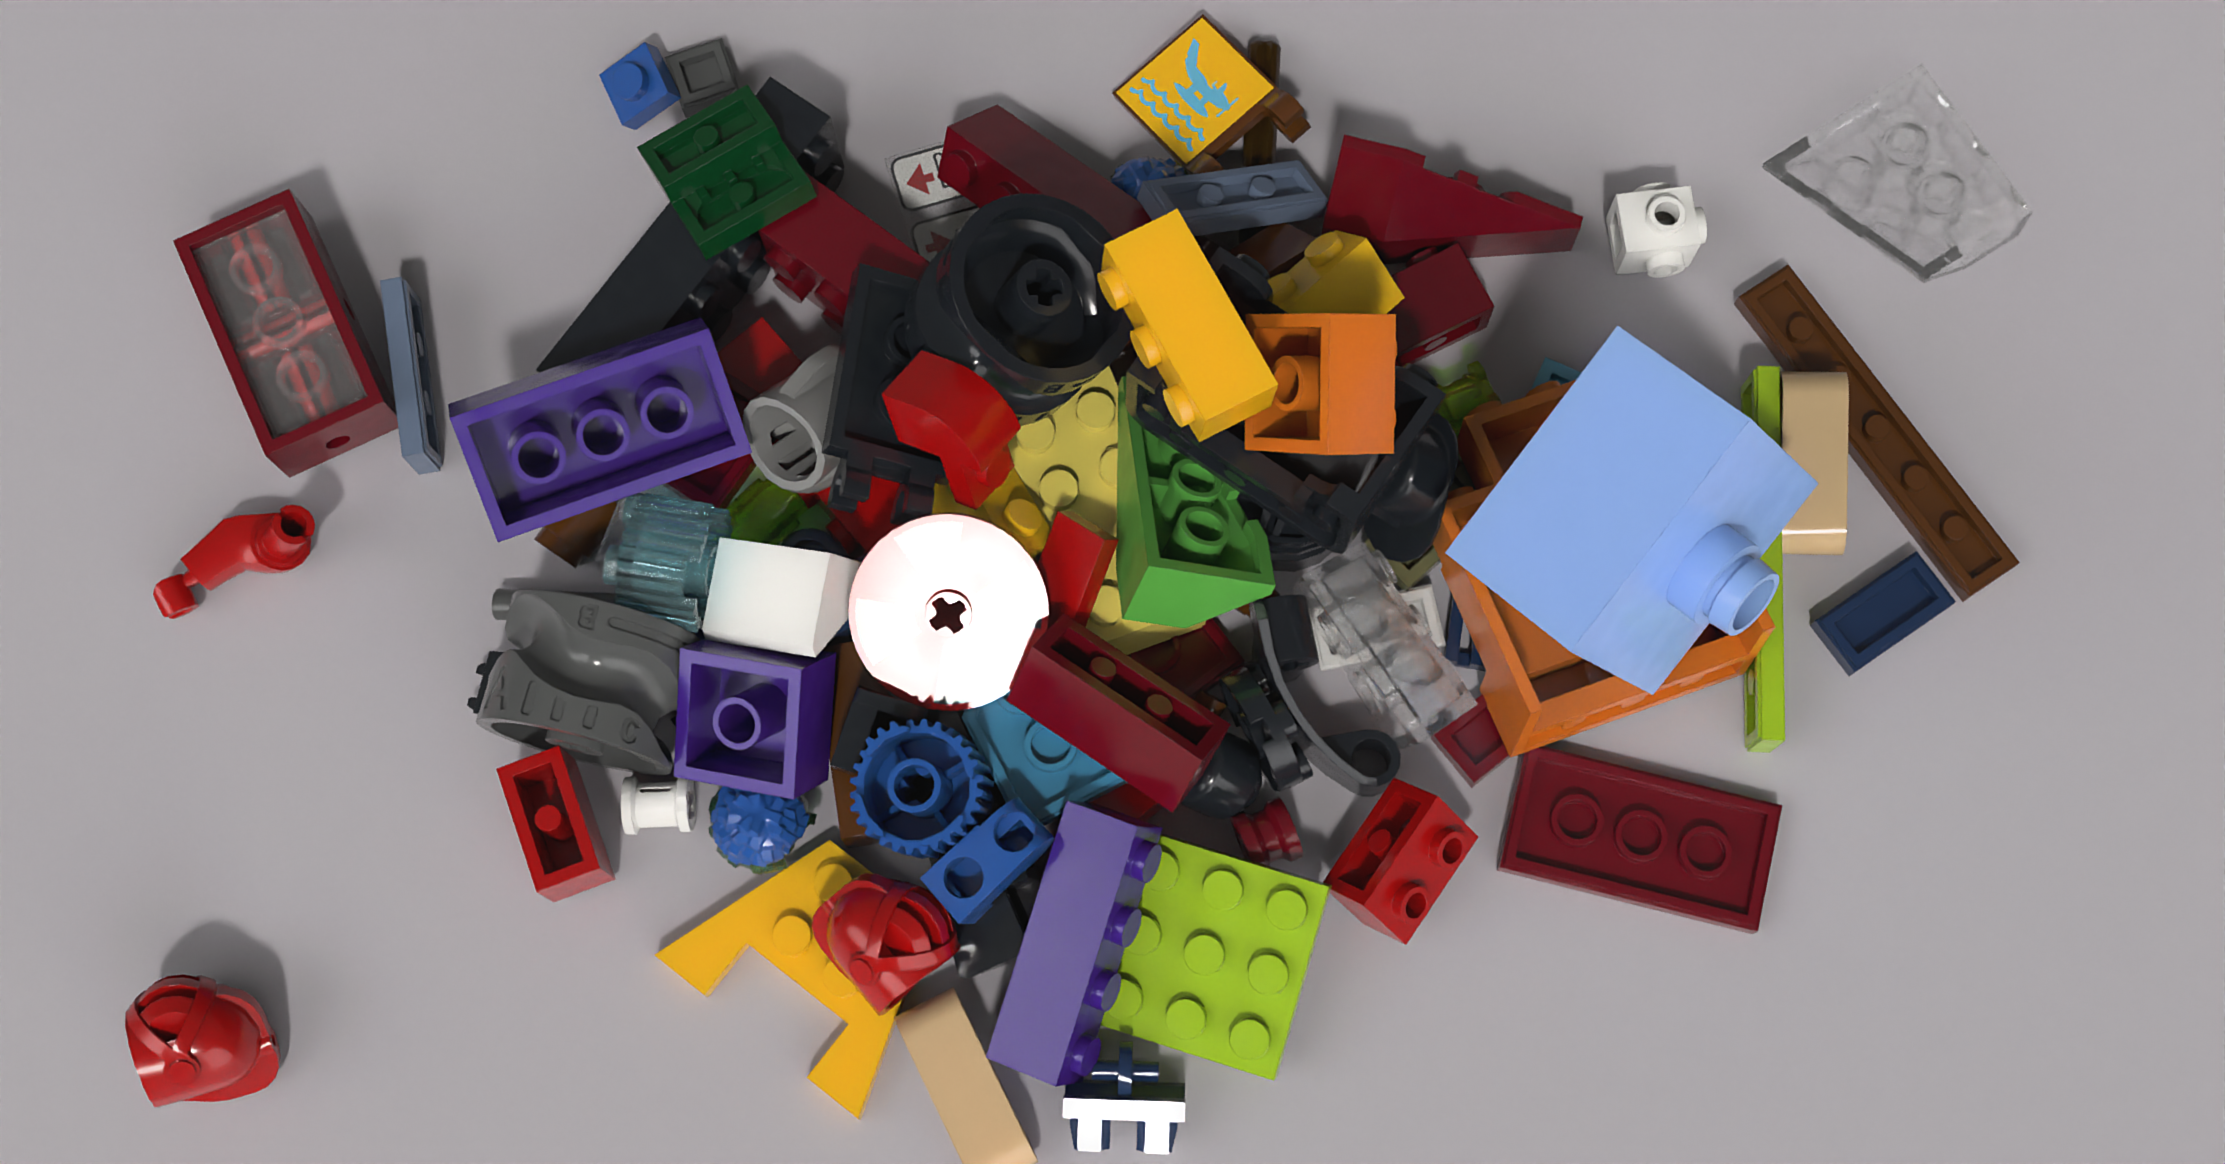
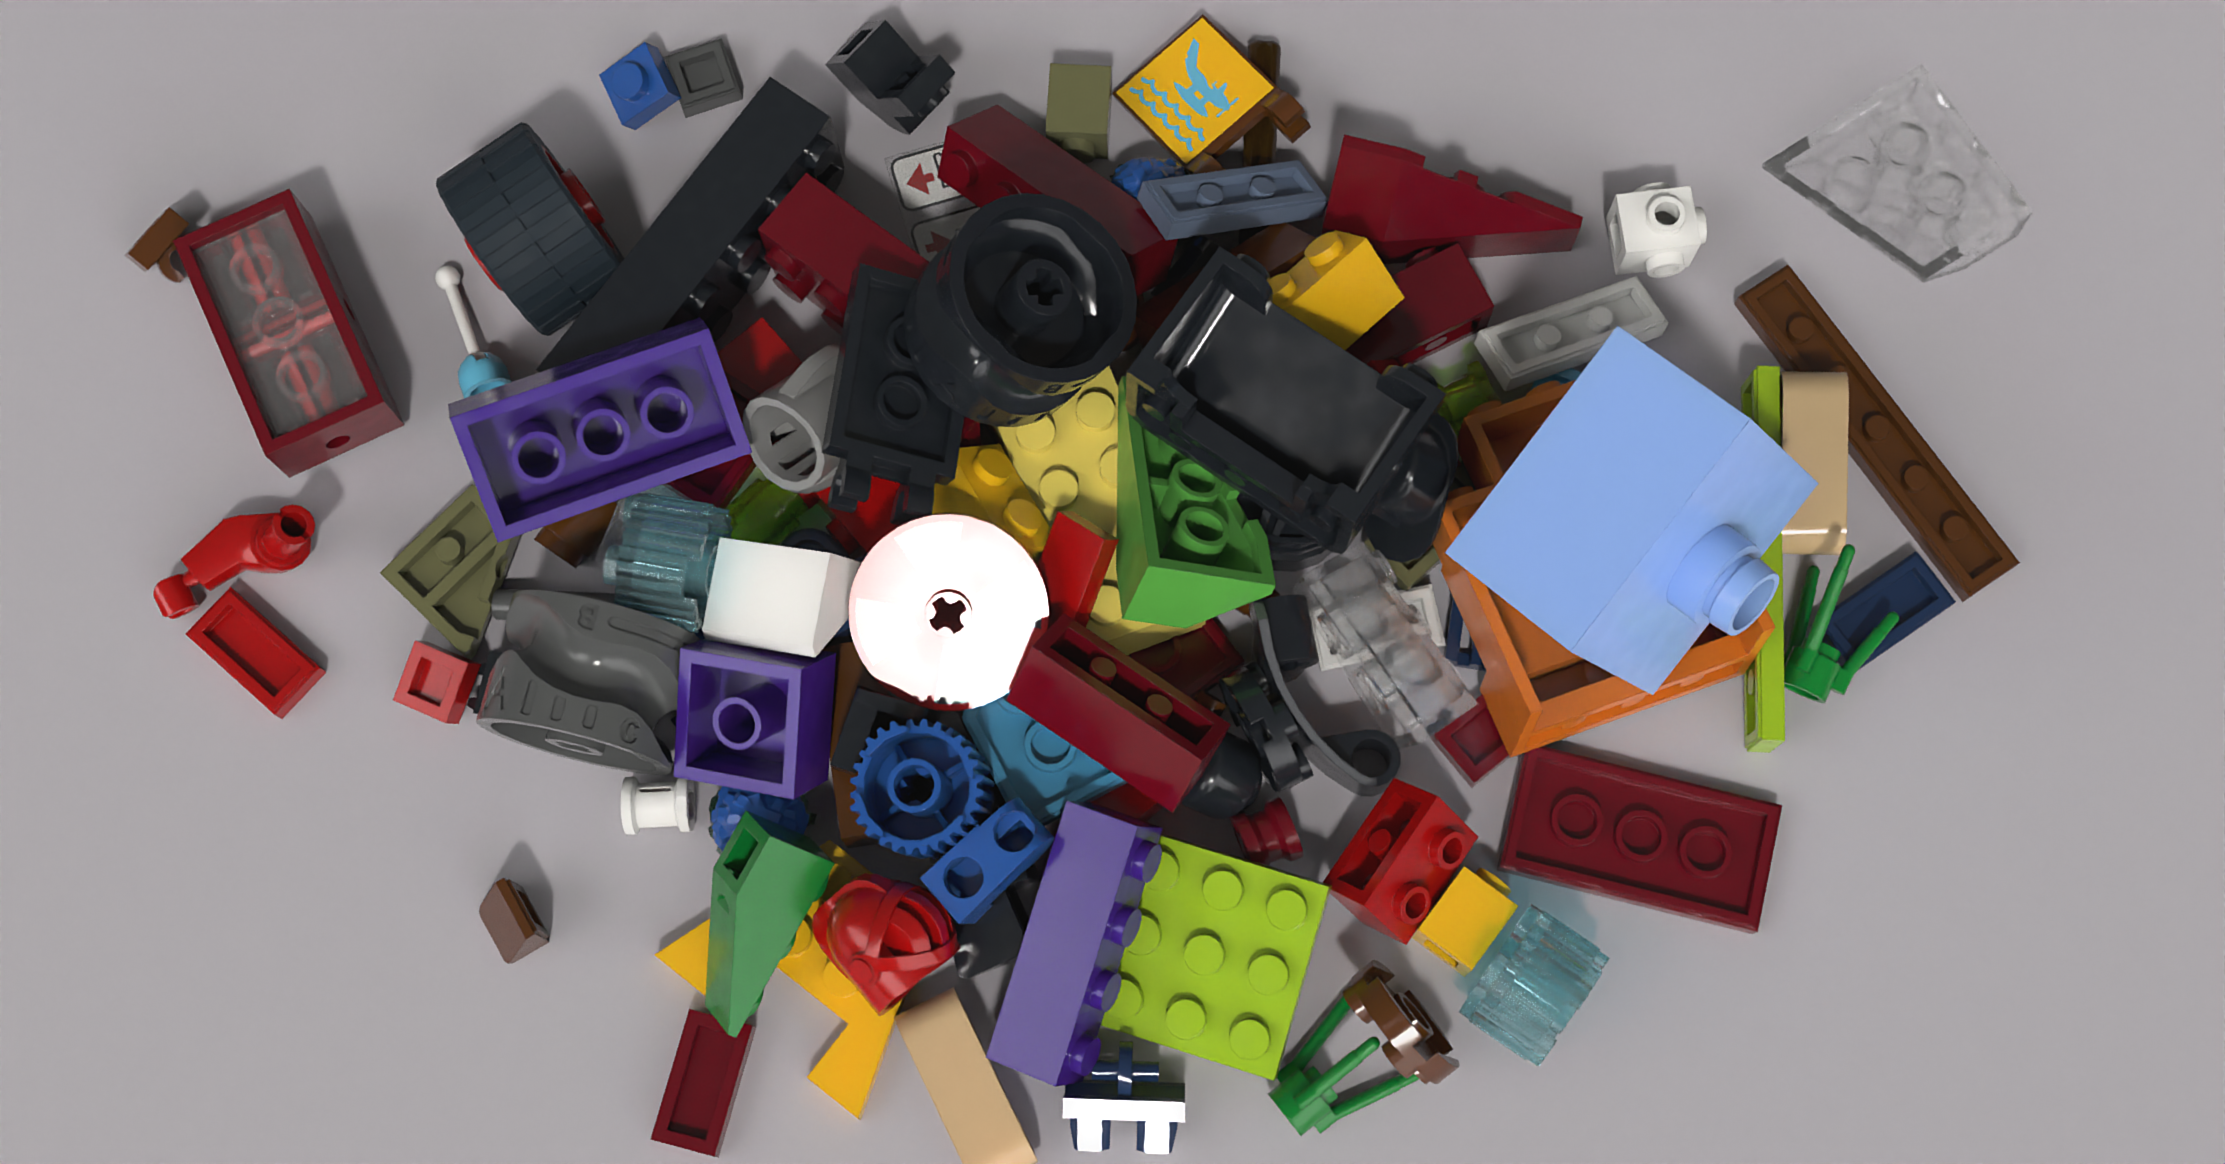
(158, 244): none -> reddish brown tile
(200, 1041): red helmet -> none
(255, 653): none -> red tile
(411, 376): sand blue tile -> none
(436, 682): none -> plate
(454, 571): none -> olive wing
(479, 369): none -> hinge
(512, 921): none -> reddish brown slope
(531, 227): none -> black wheel
(555, 824): red brick -> none
(702, 1085): none -> dark red tile
(727, 171): dark green slope -> none
(757, 904): none -> green slope
(891, 76): none -> black brick
(955, 417): red brick -> none
(1080, 109): none -> olive brick
(1186, 326): yellow brick -> none
(1307, 1095): none -> green plant
(1331, 383): orange brick -> none
(1413, 1036): none -> reddish brown plate
(1466, 919): none -> yellow brick
(1534, 985): none -> clear light blue brick
(1567, 332): none -> white tile
(1808, 662): none -> green plant

